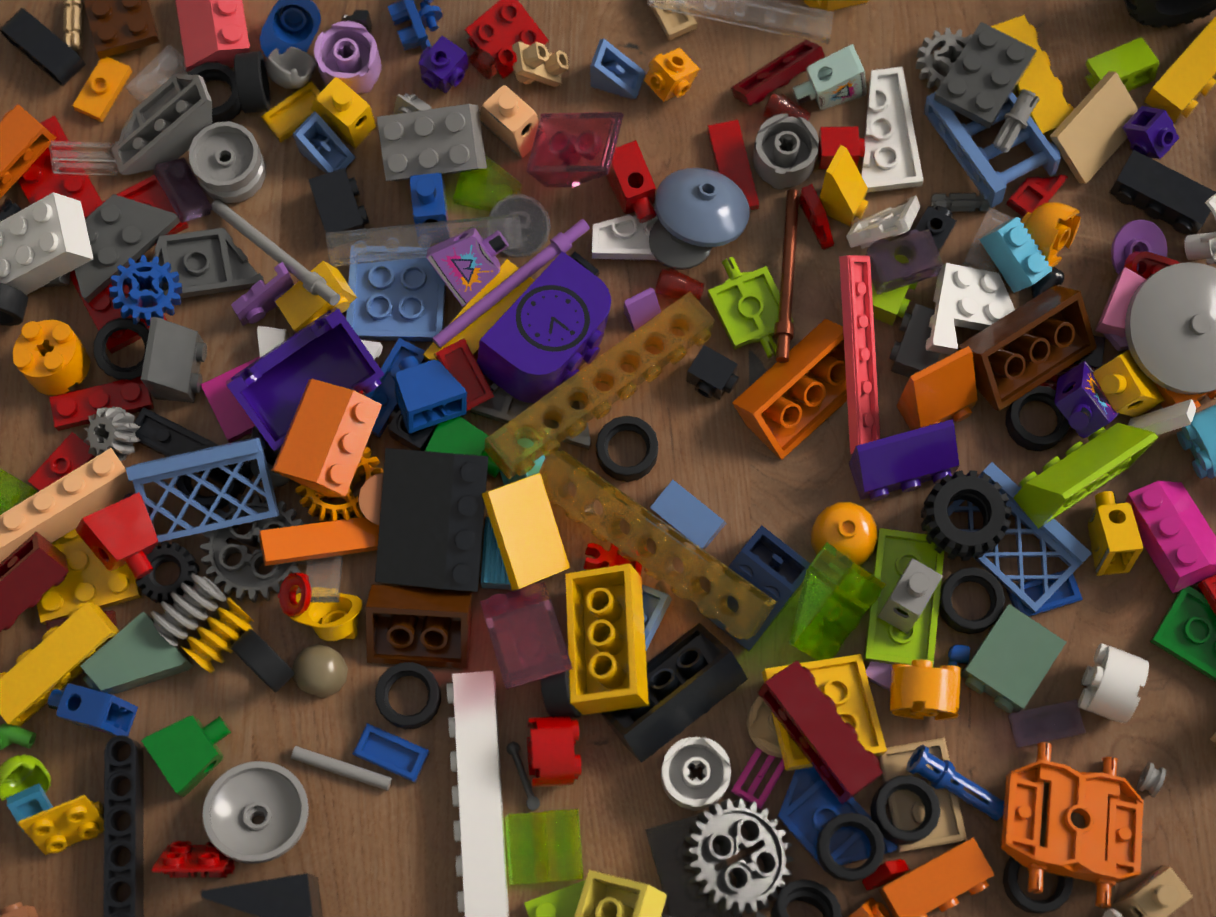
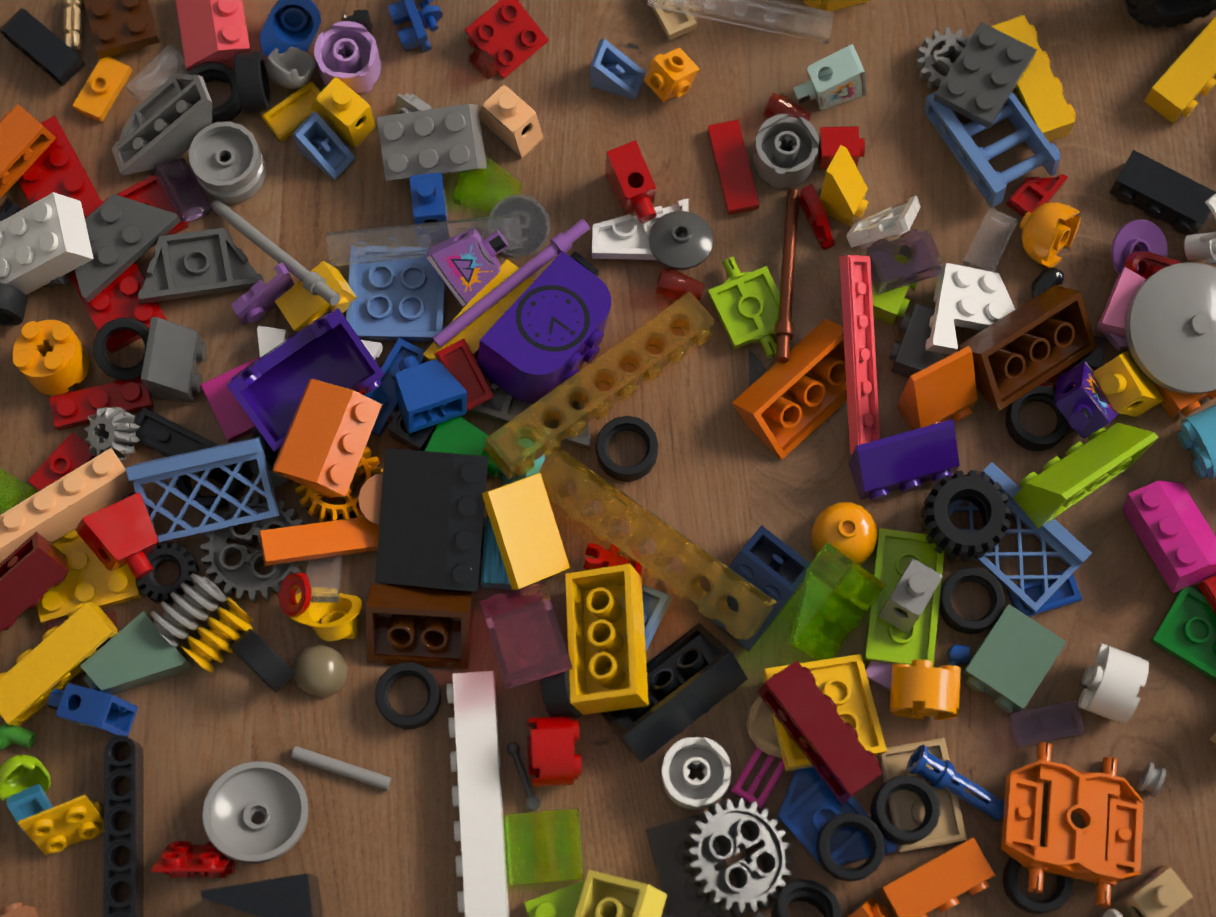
(82, 153): clear tile -> none
(145, 277): blue gear -> none
(187, 751): green torso -> none
(337, 202): black brick -> none
(391, 753): blue tile -> none
(443, 65): dark purple brick -> none
(538, 64): tan hips -> none
(573, 147): clear pink slope -> none
(641, 308): medium lavender slope -> none
(688, 515): medium blue hinge -> none
(702, 207): sand blue dish -> none
(712, 373): black brick -> none
(777, 72): dark red plate -> none
(885, 873): red tile -> none
(890, 139): white wing -> none
(942, 220): black brick -> none
(960, 201): dark grey axle -> none
(1016, 120): light grey axle -> none
(1016, 254): medium azure brick -> none
(1095, 127): tan tile -> none
(1113, 535): yellow torso -> none
(1132, 62): lime hinge -> none
(1151, 132): dark purple brick -> none
(1167, 418): white tile -> none

